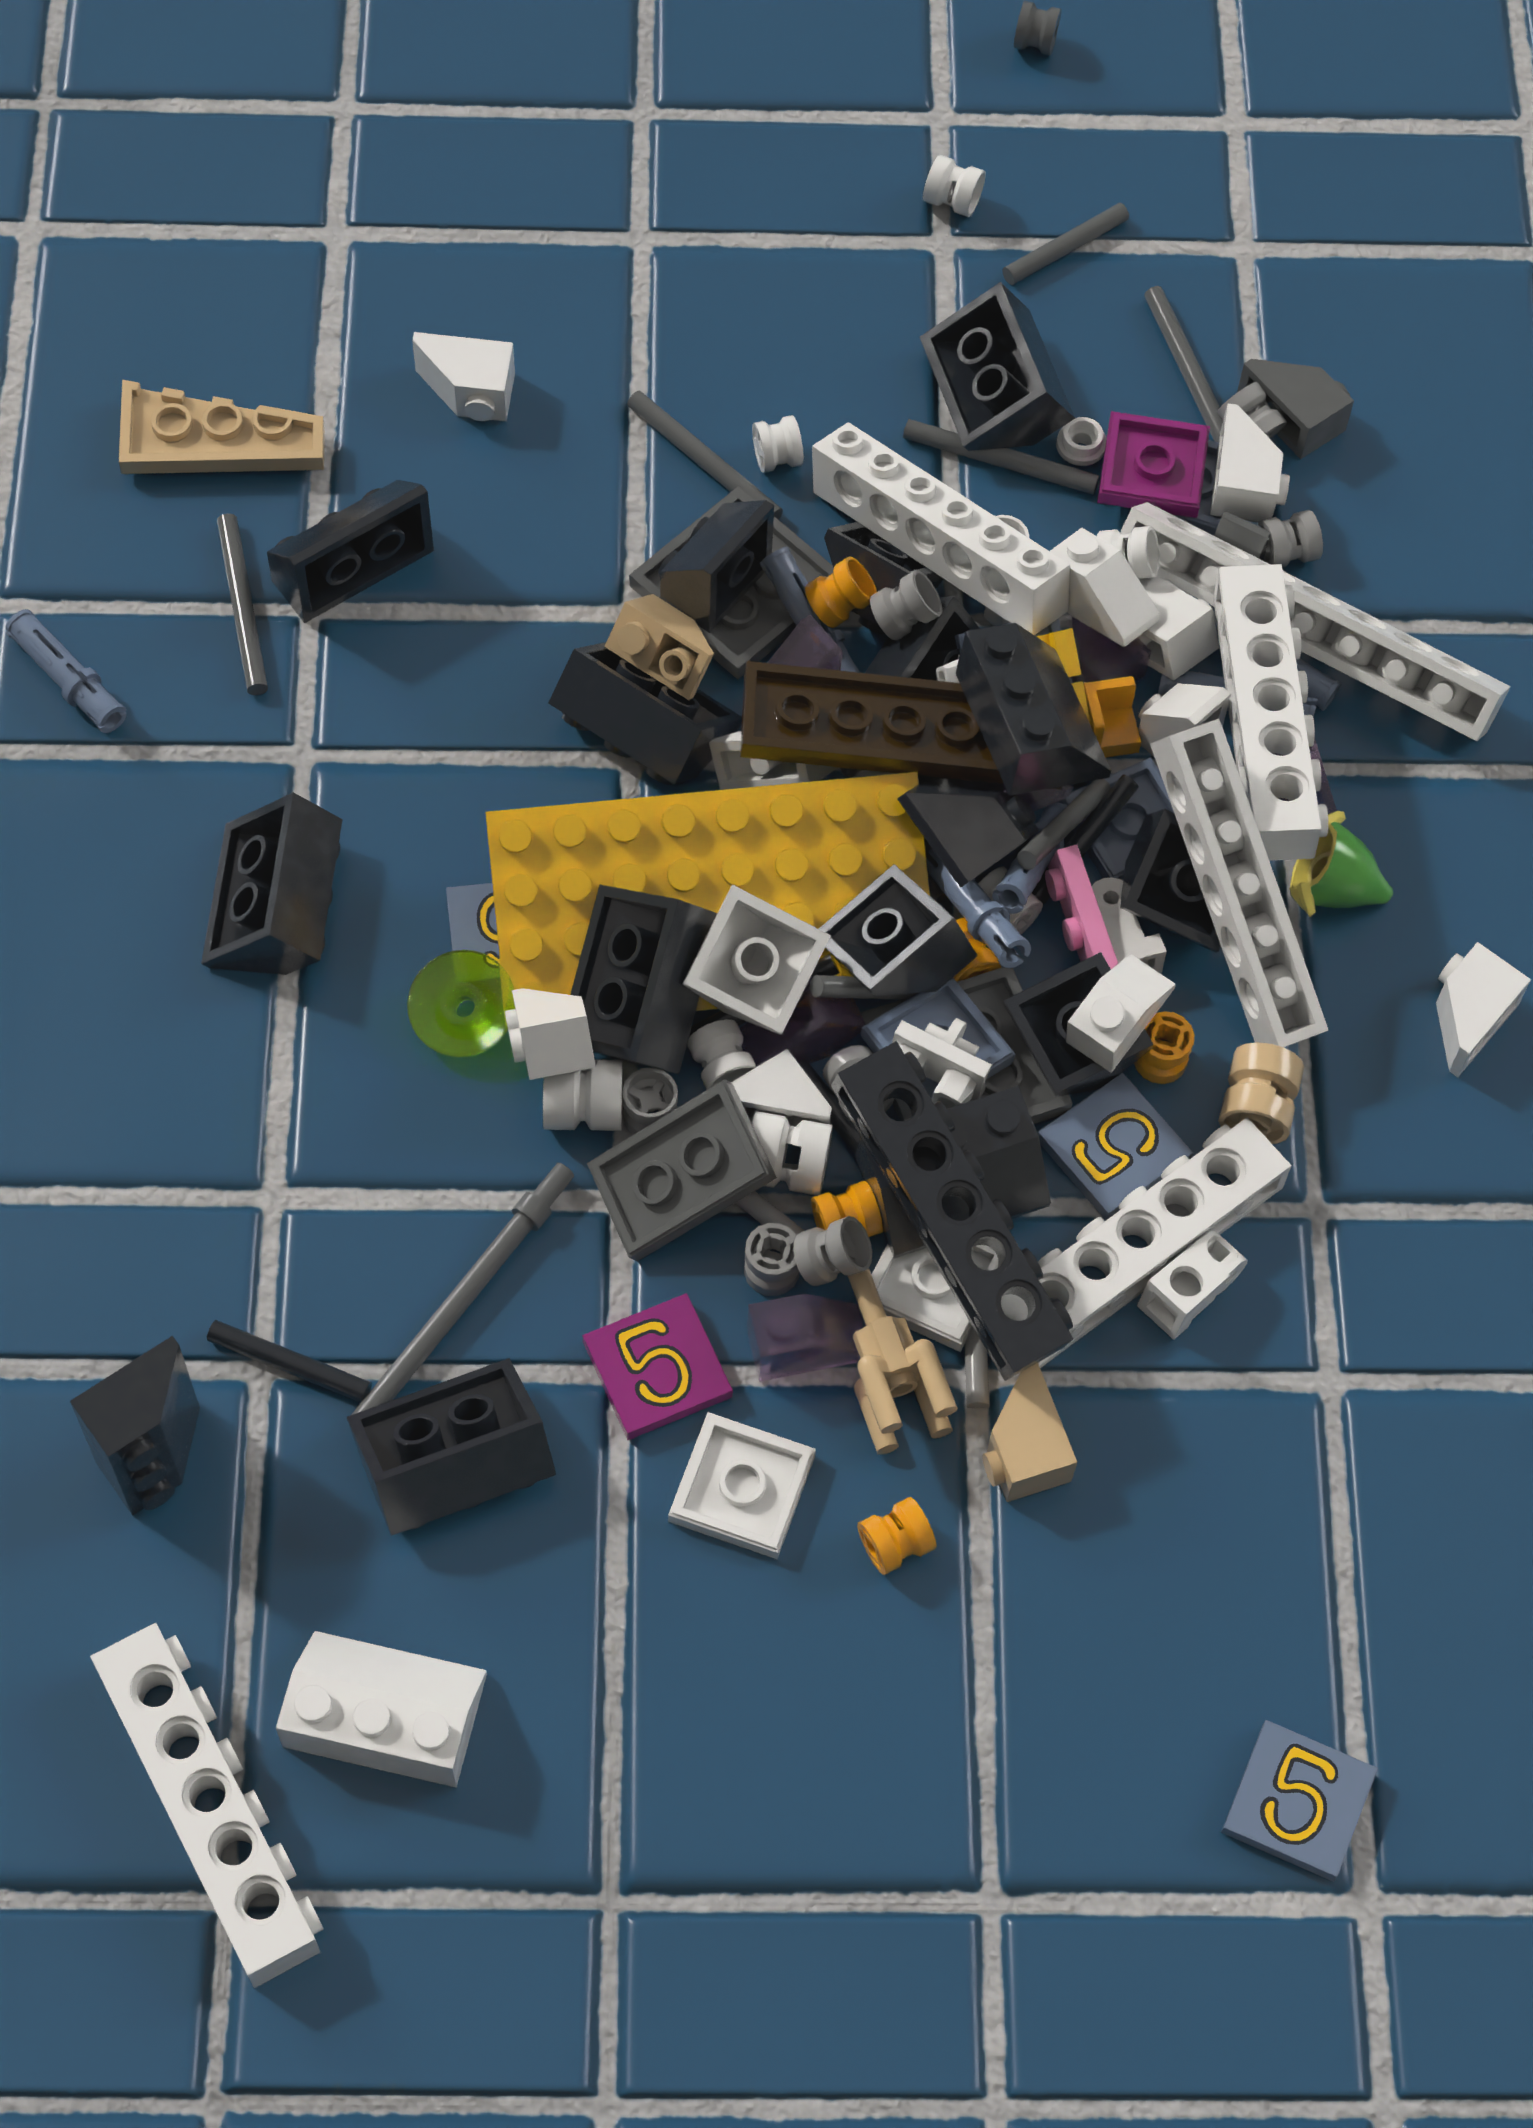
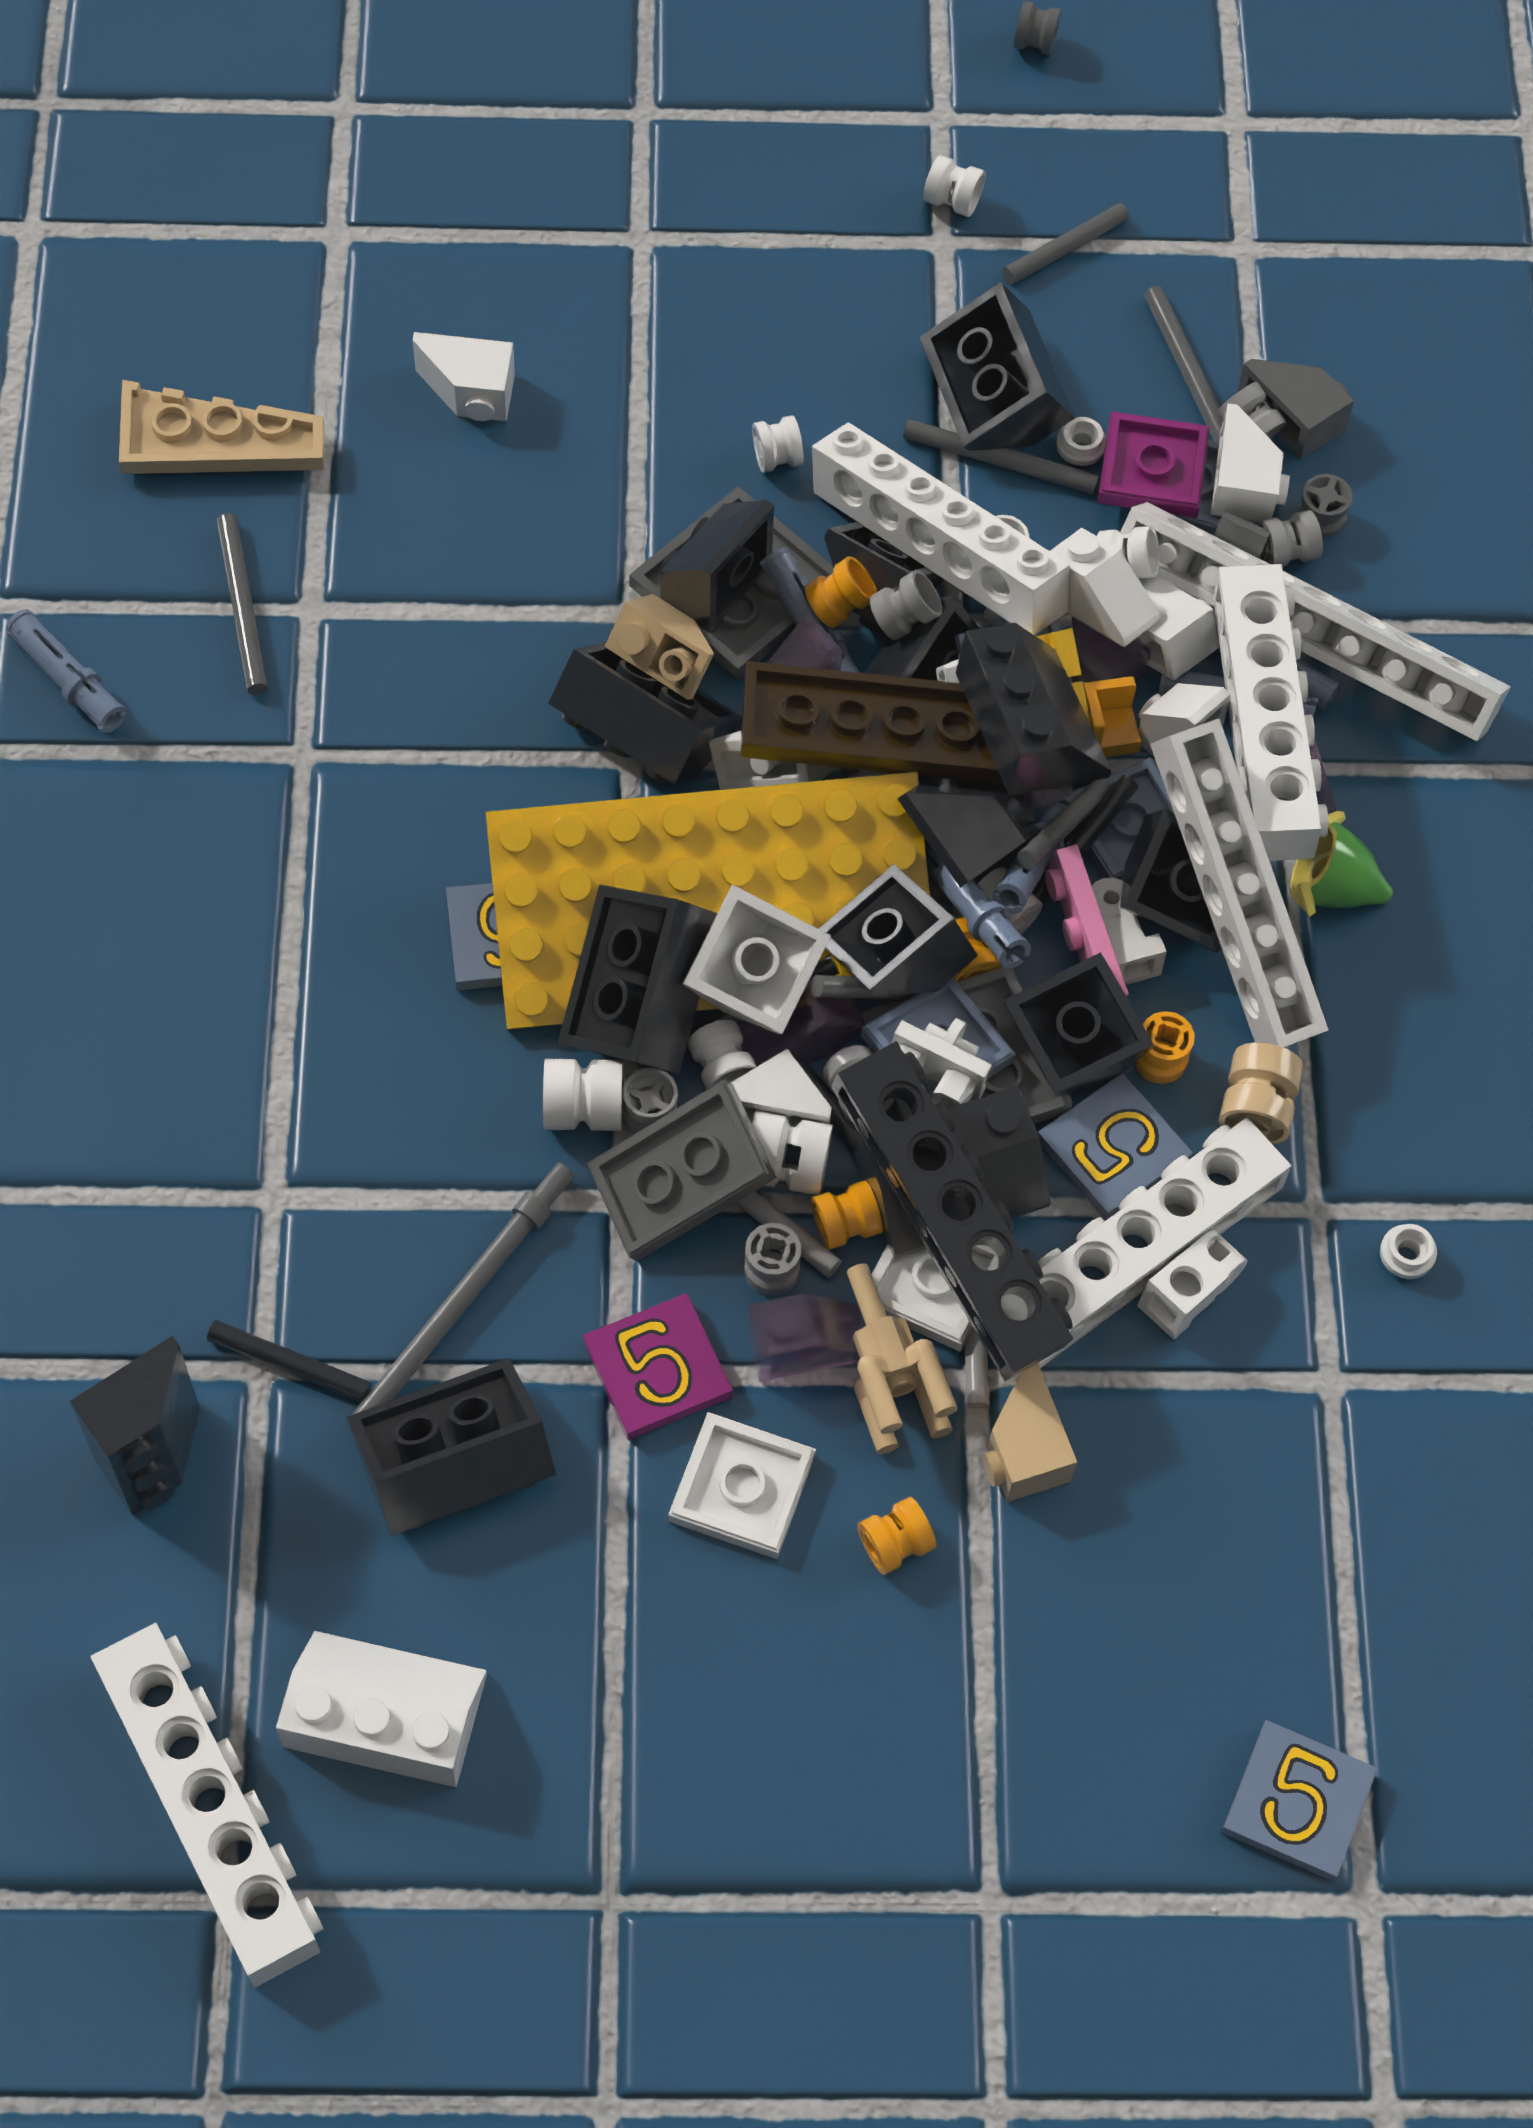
(273, 888): black slope -> none
(353, 548): black slope -> none
(447, 983): clear neon green dish -> none
(549, 1033): white slope -> none
(694, 448): dark grey bar -> none
(832, 1251): light grey wheel -> none
(1117, 1011): white slope -> none
(1329, 492): none -> dark grey wheel
(1412, 1237): none -> white plate
(1475, 1002): white slope -> none

